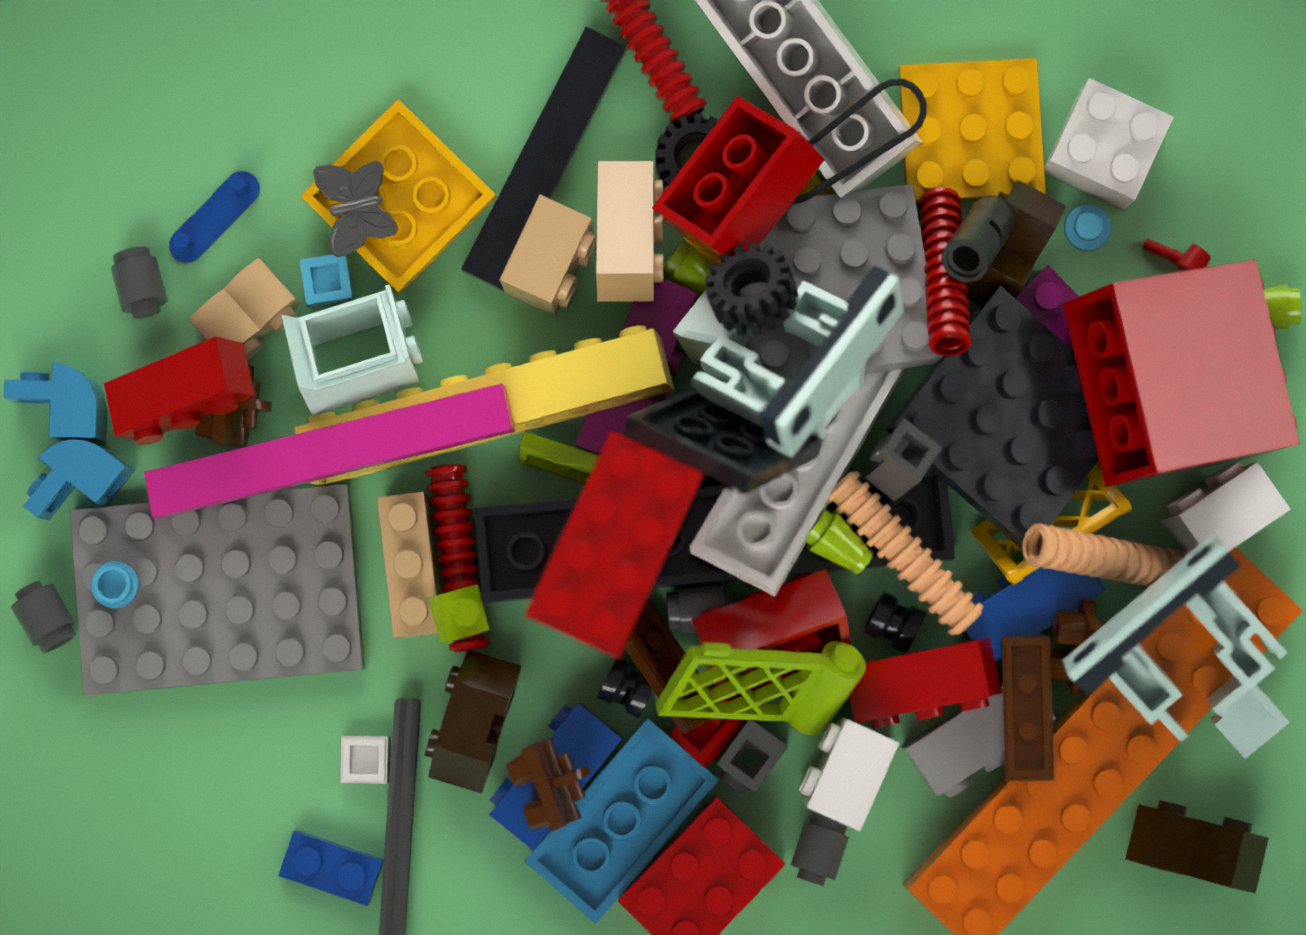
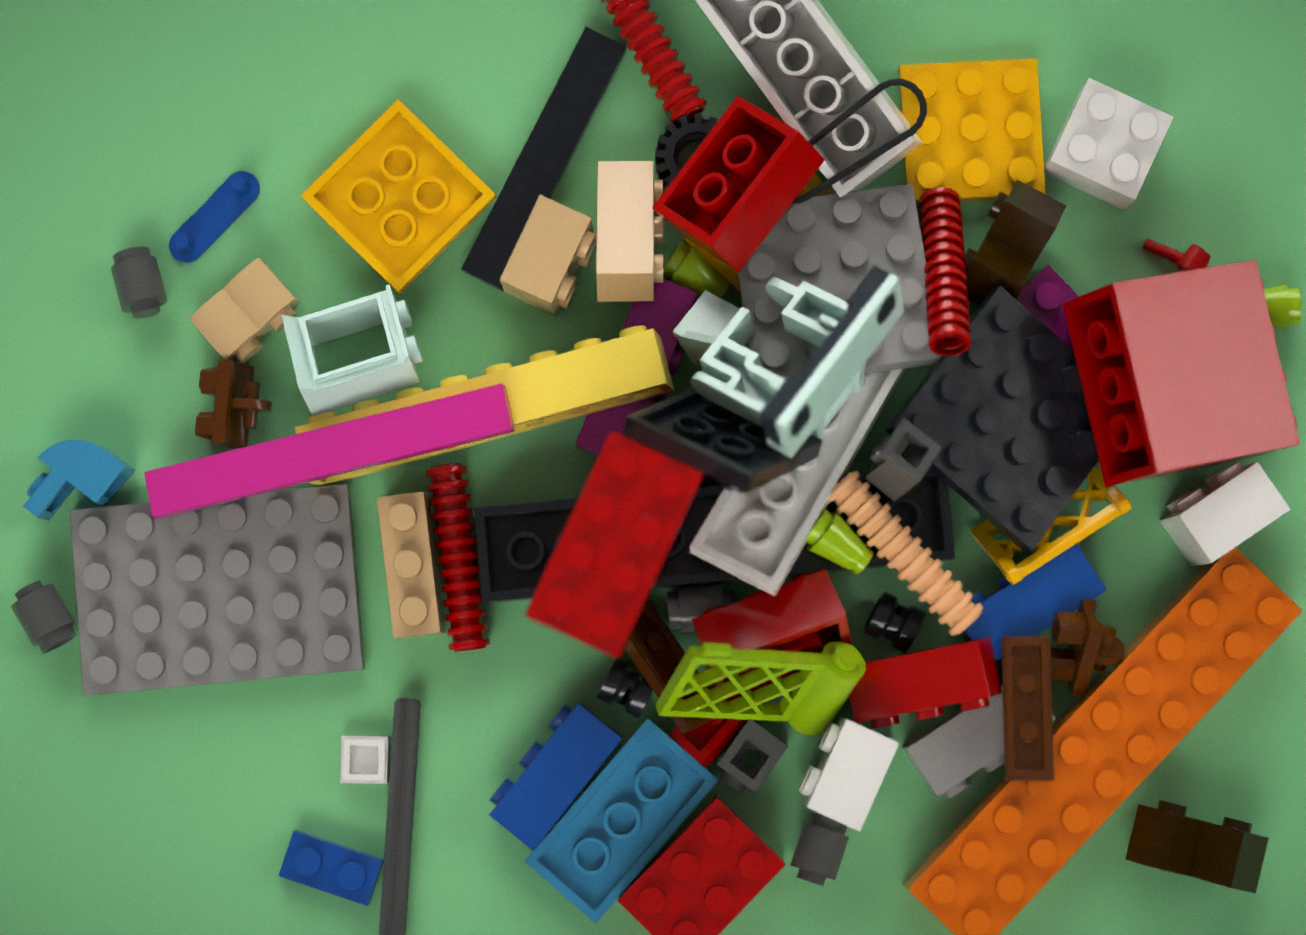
(74, 398): dark azure brick -> none
(115, 584): medium azure plate -> none
(179, 390): red brick -> none
(326, 280): medium azure plate -> none
(359, 205): dark grey piece -> none
(458, 613): lime plate -> none
(473, 720): dark brown brick -> none
(555, 782): reddish brown hips -> none
(556, 458): lime tile -> none
(758, 308): black tyre -> none
(978, 239): pearl dark grey pin -> none
(1087, 227): medium azure plate -> none
(1097, 555): light nougat piece -> none
(1114, 651): light aqua container -> none

